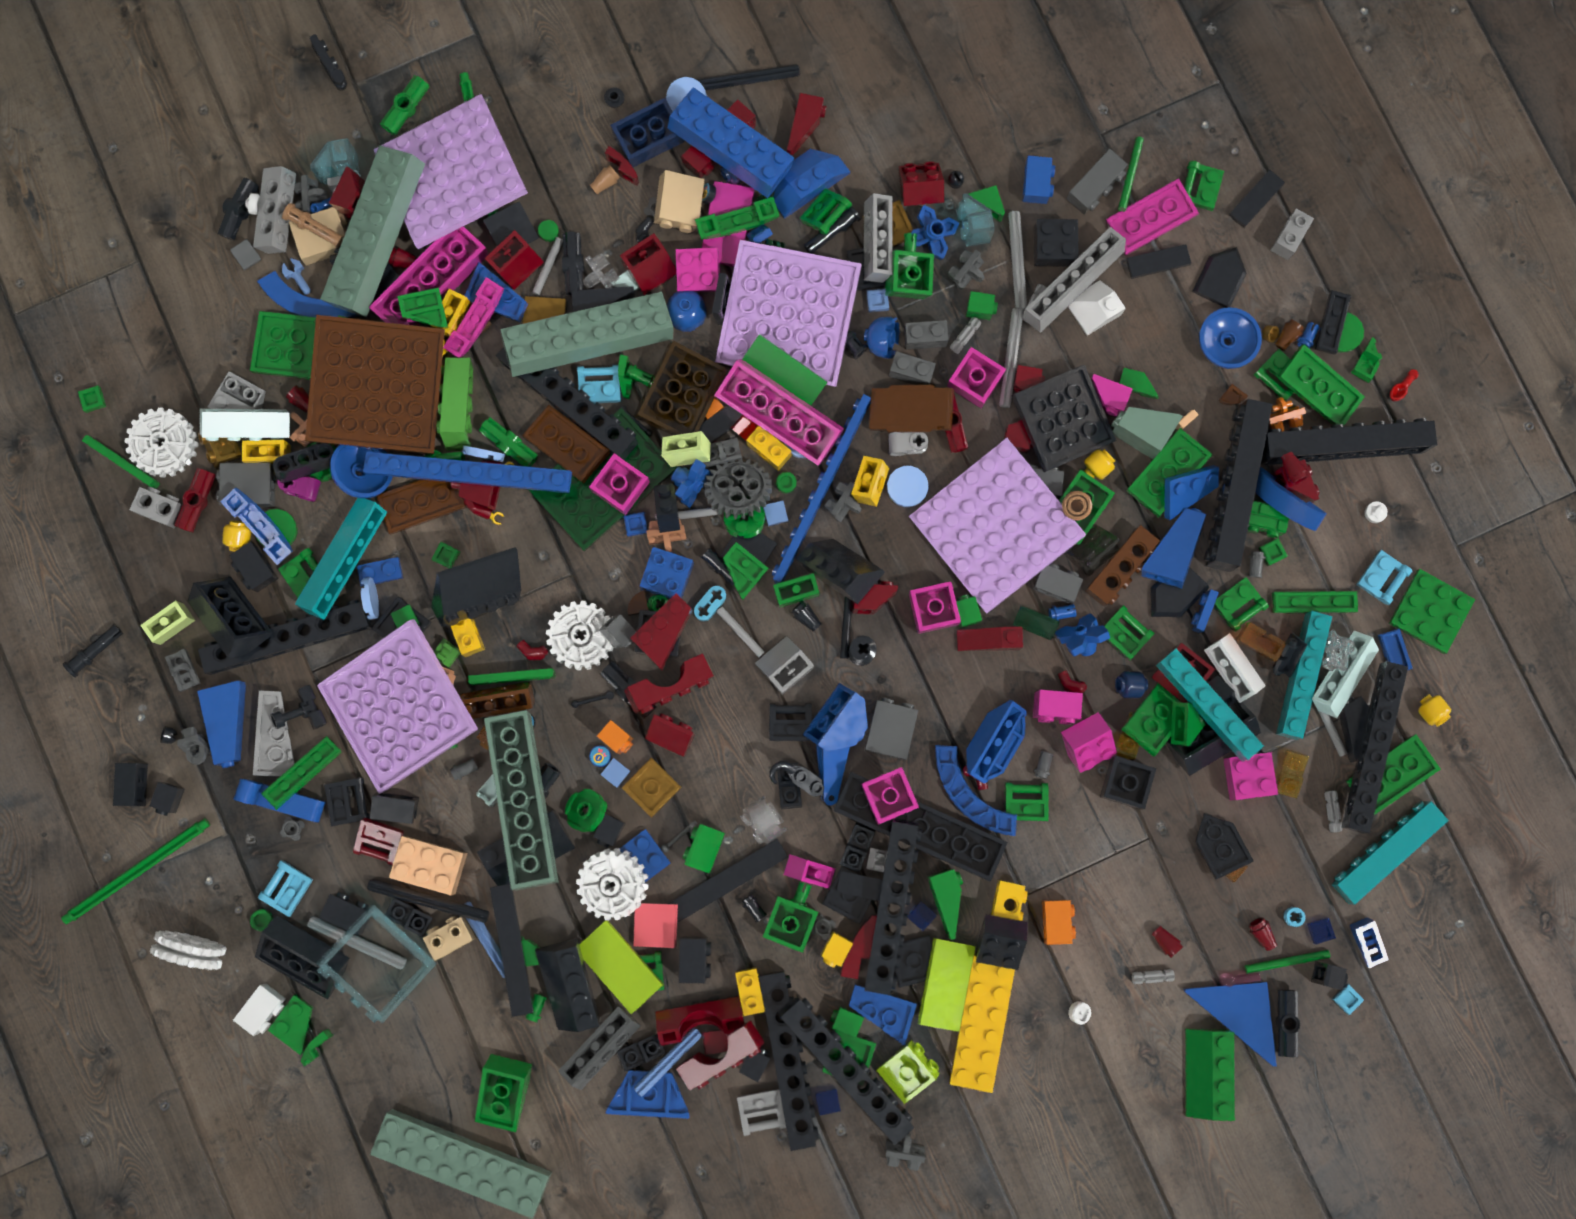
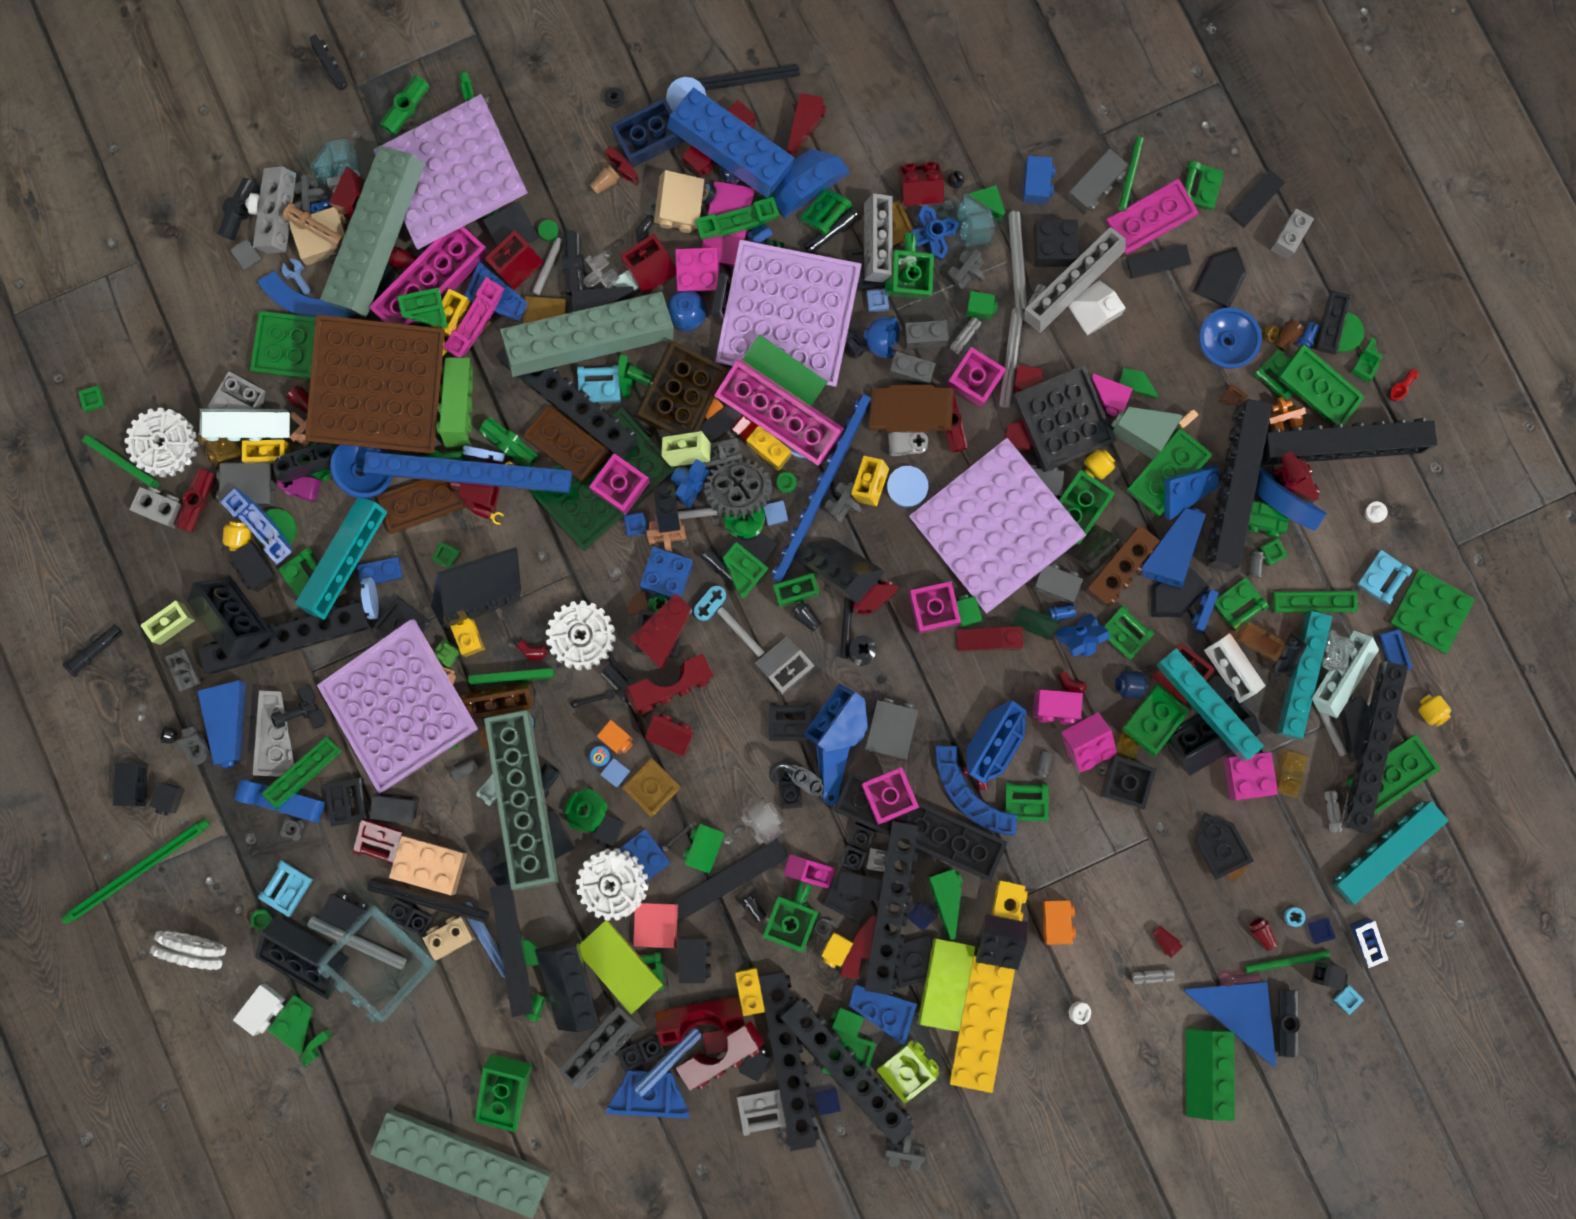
(404, 615): green tile -> none
(618, 631): dark grey brick -> none
(1077, 505): medium nougat brick -> none
(1185, 724): green slope -> none

